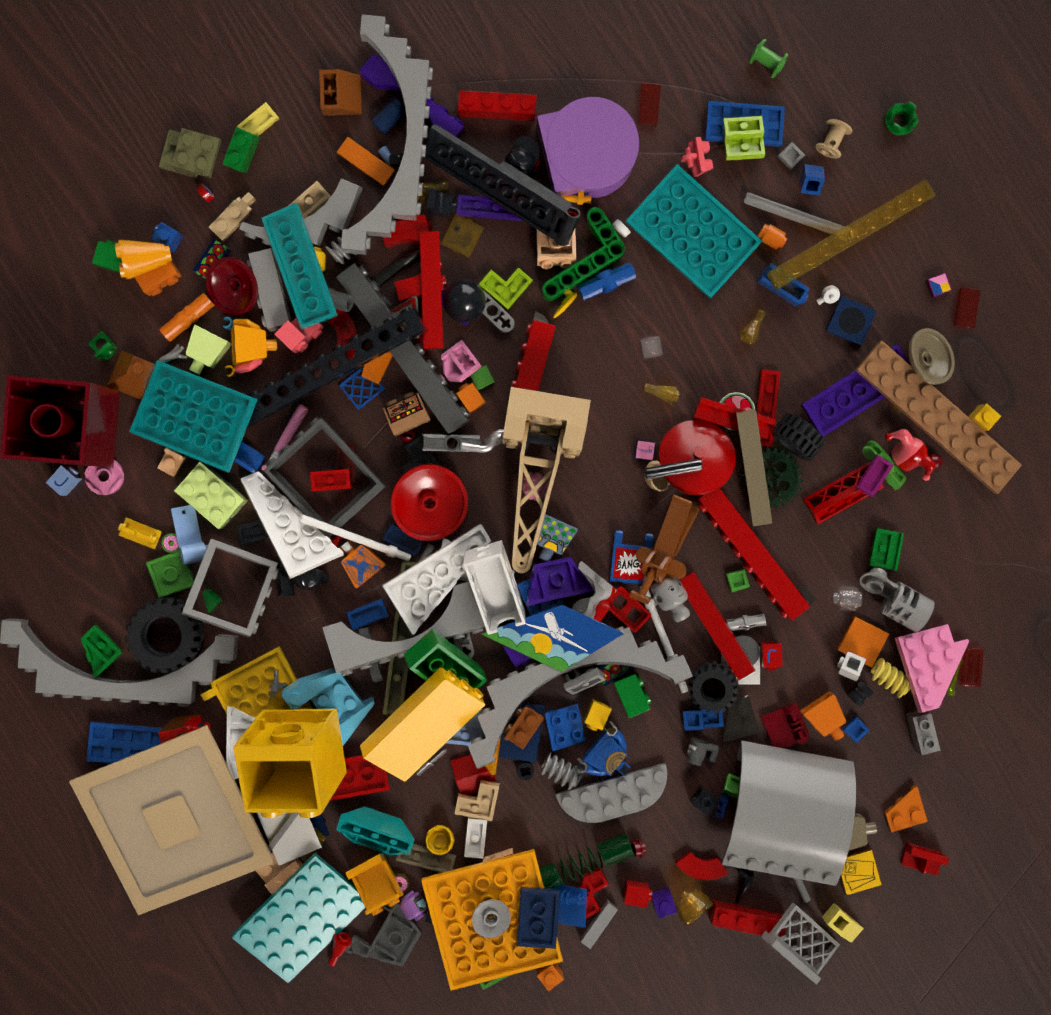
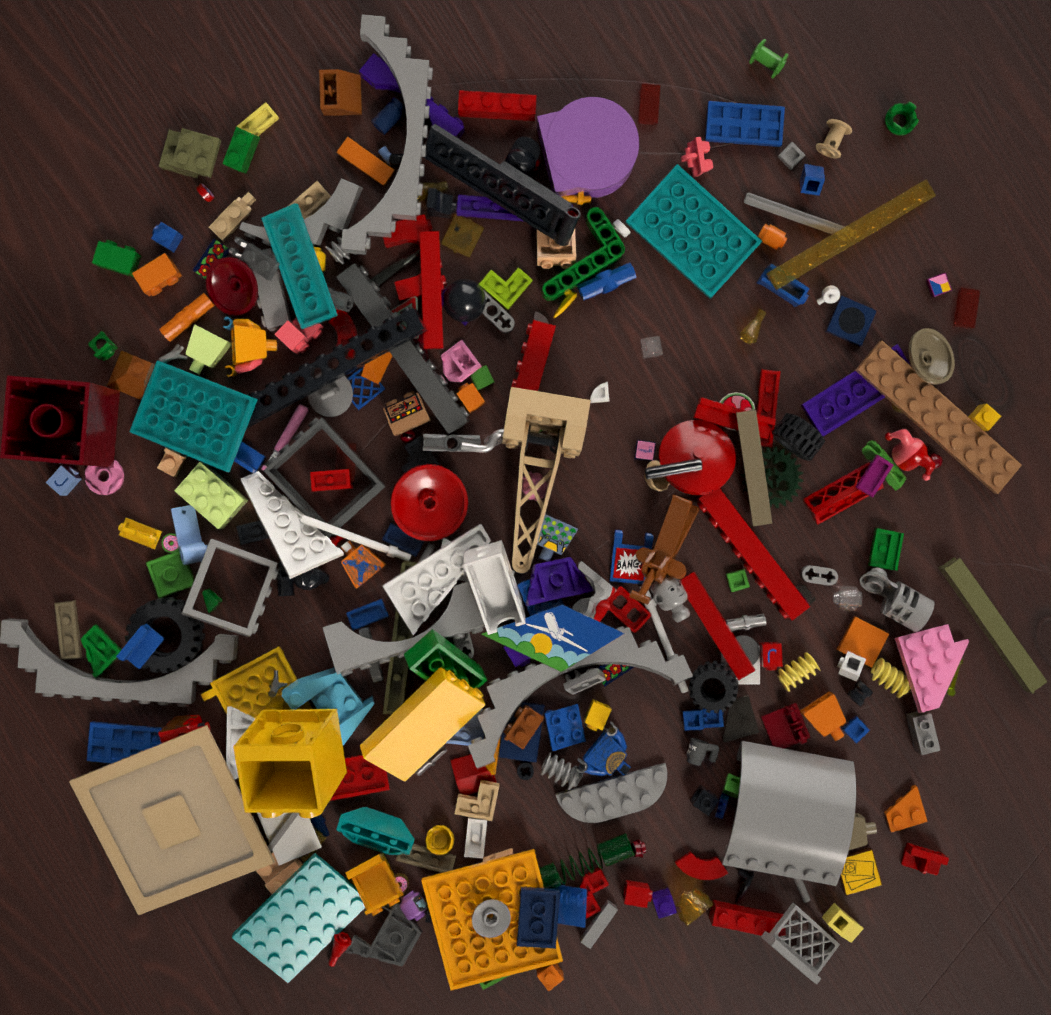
(68, 630): none -> dark tan tile
(140, 257): light orange cone -> none
(141, 646): none -> blue panel
(255, 259): none -> dark grey hinge
(333, 398): none -> light grey shield
(600, 394): none -> white tile
(632, 695): green brick -> none
(667, 393): clear yellow cone -> none
(743, 138): lime slope -> none
(797, 671): none -> light yellow piece
(819, 570): none -> light grey beam
(964, 666): clear red tile -> none
(992, 625): none -> olive tile

